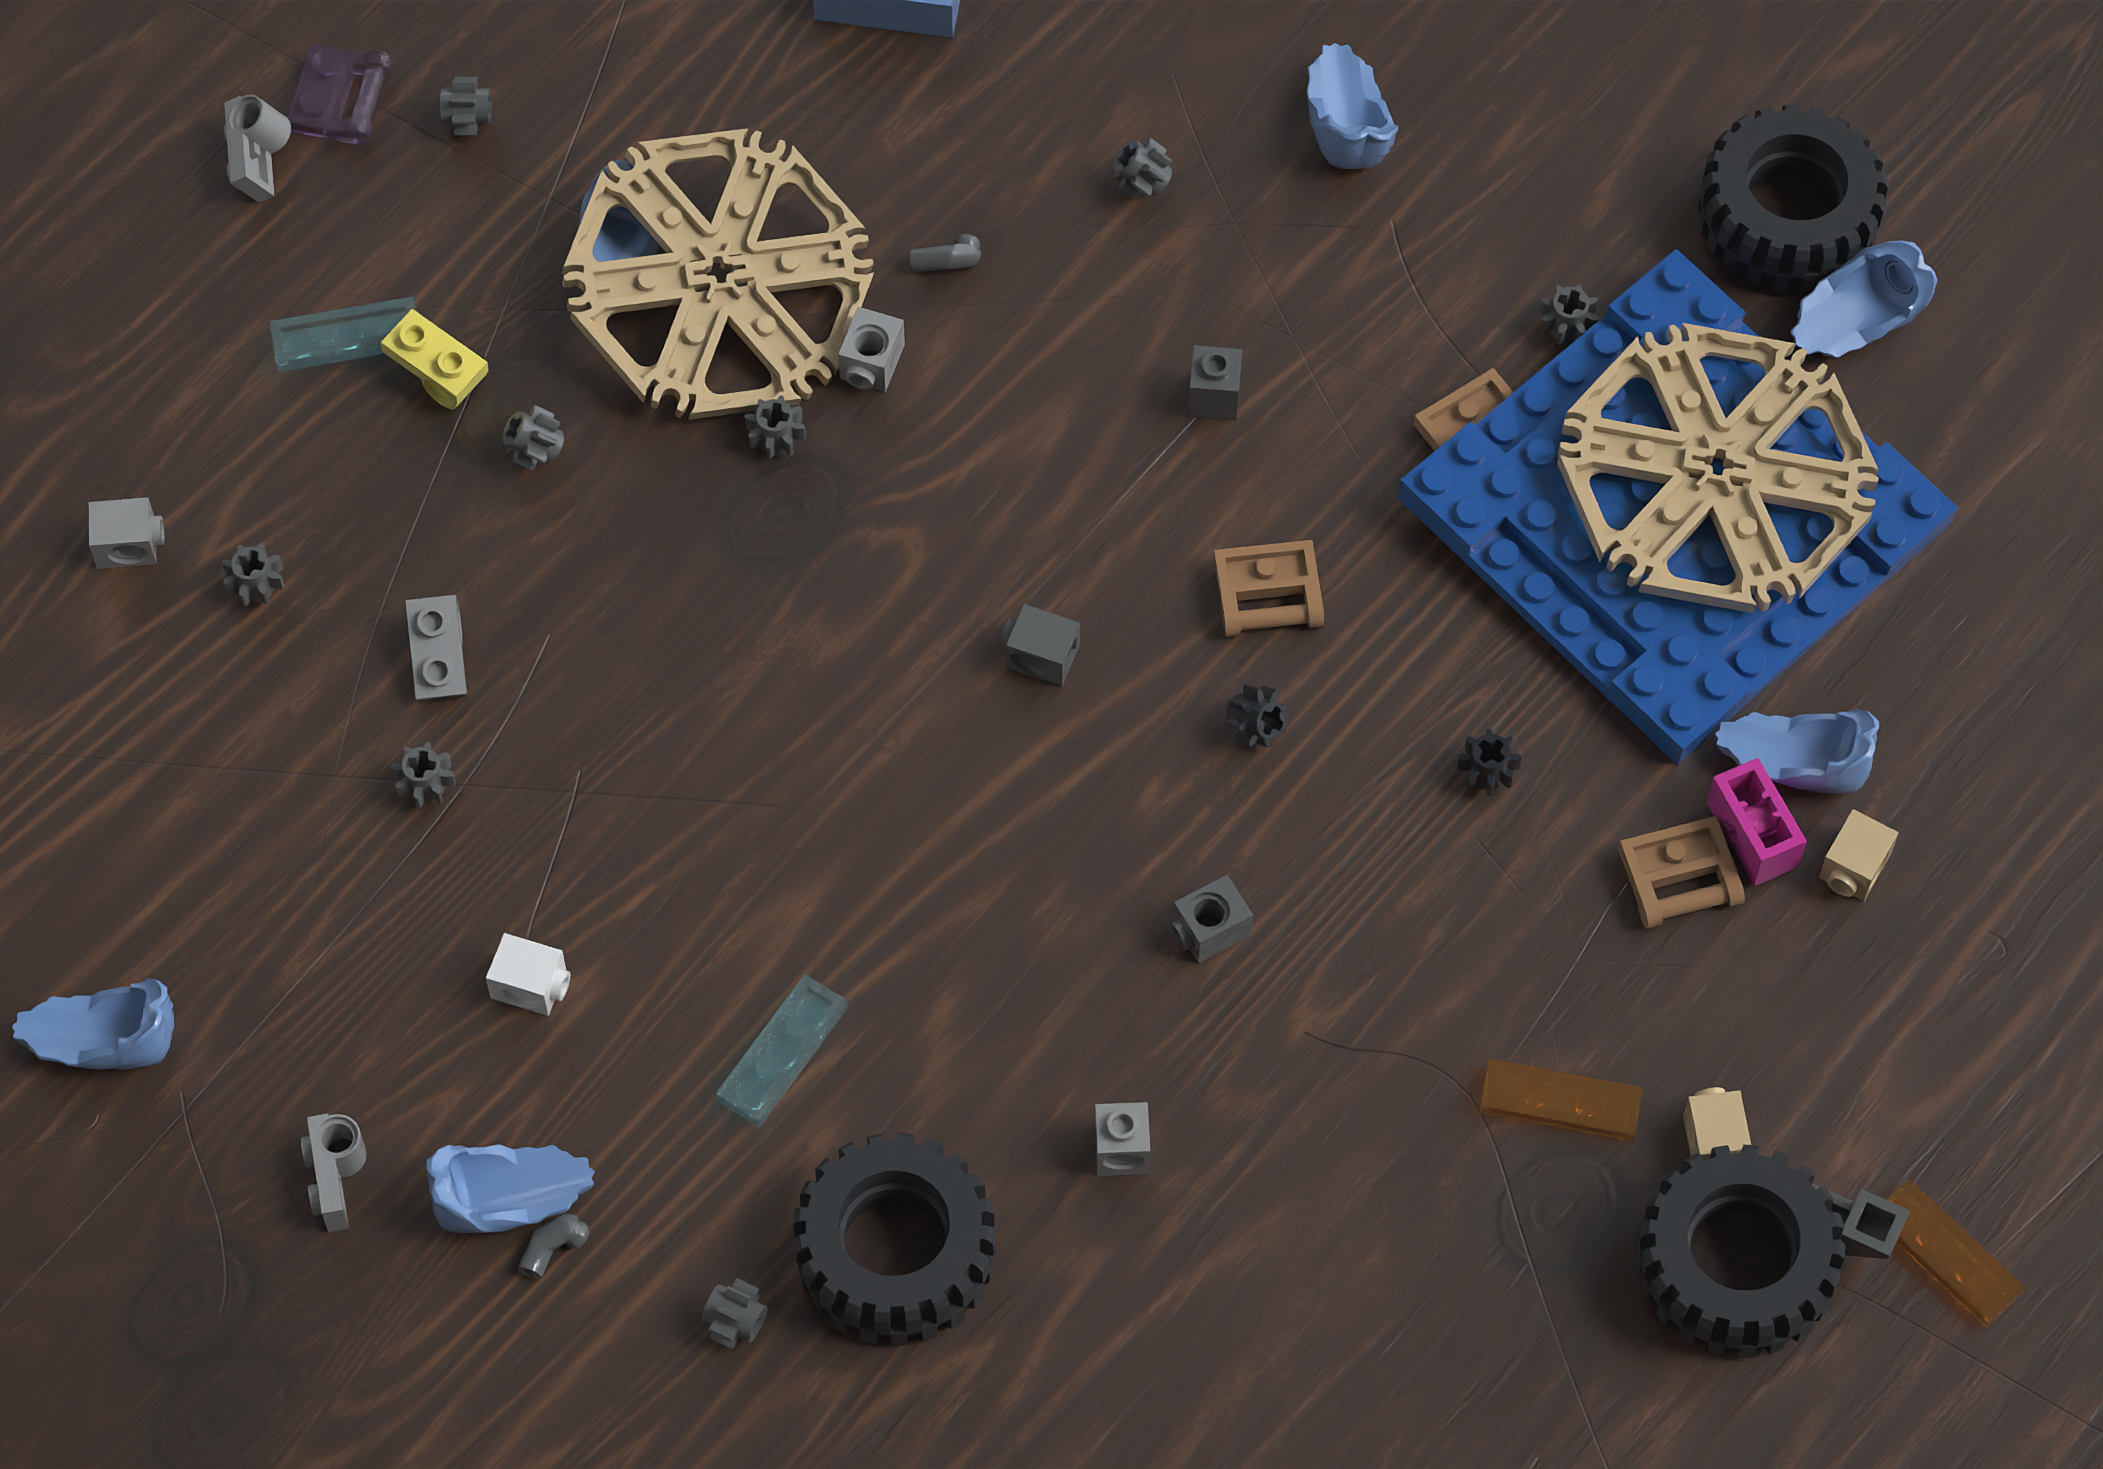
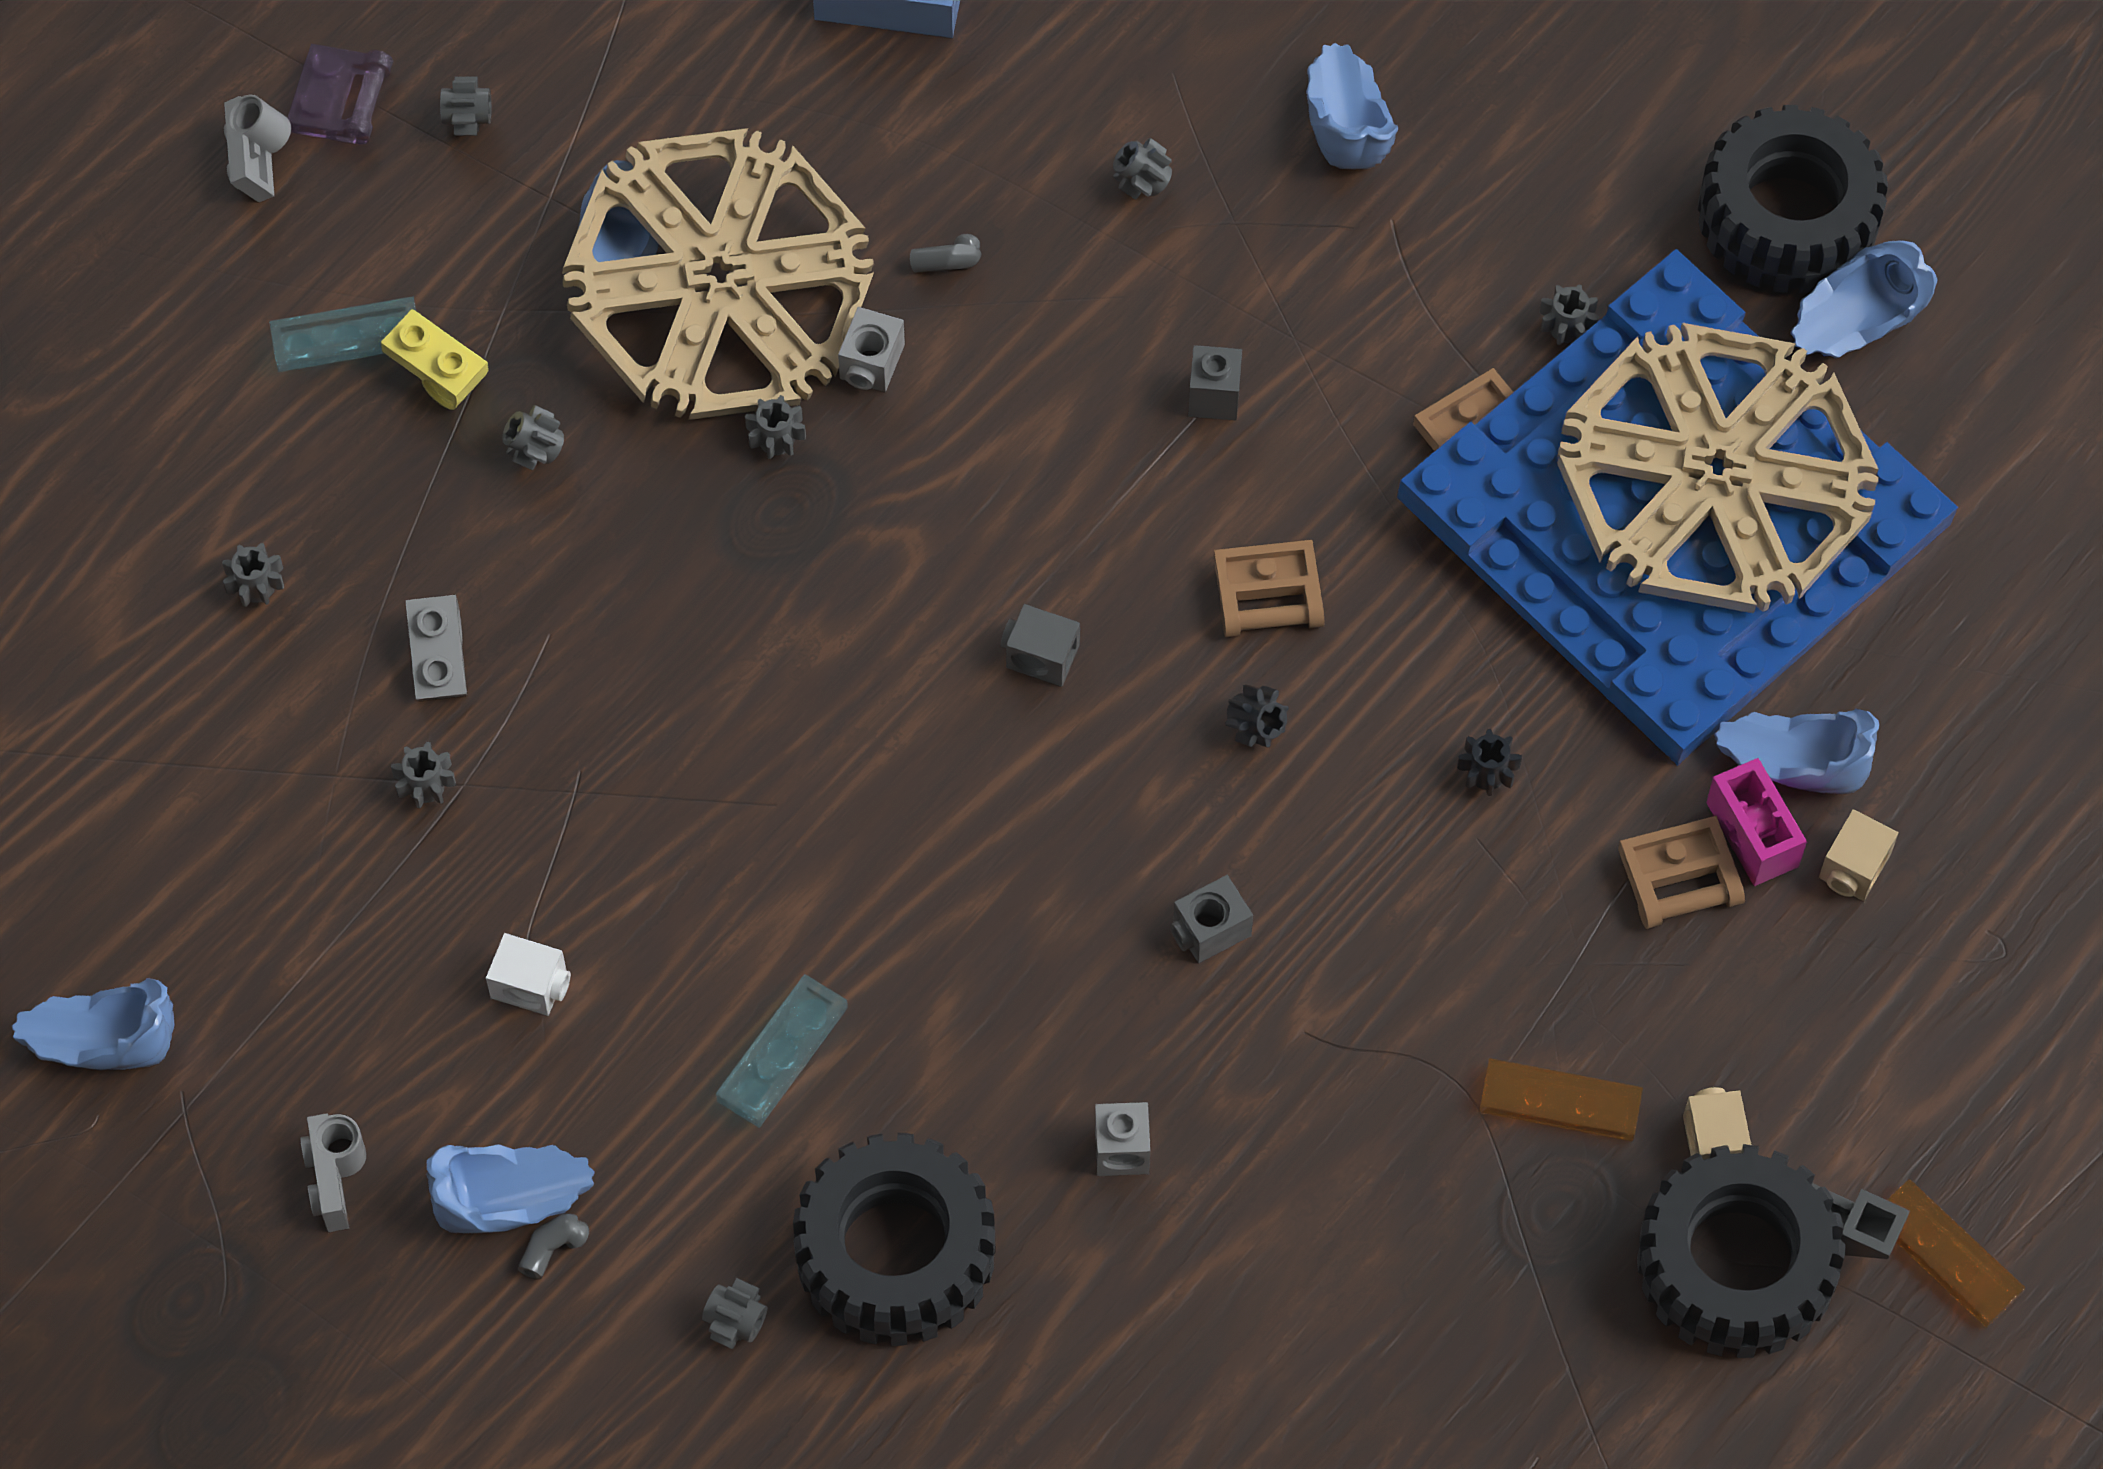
(124, 533): light grey brick -> none

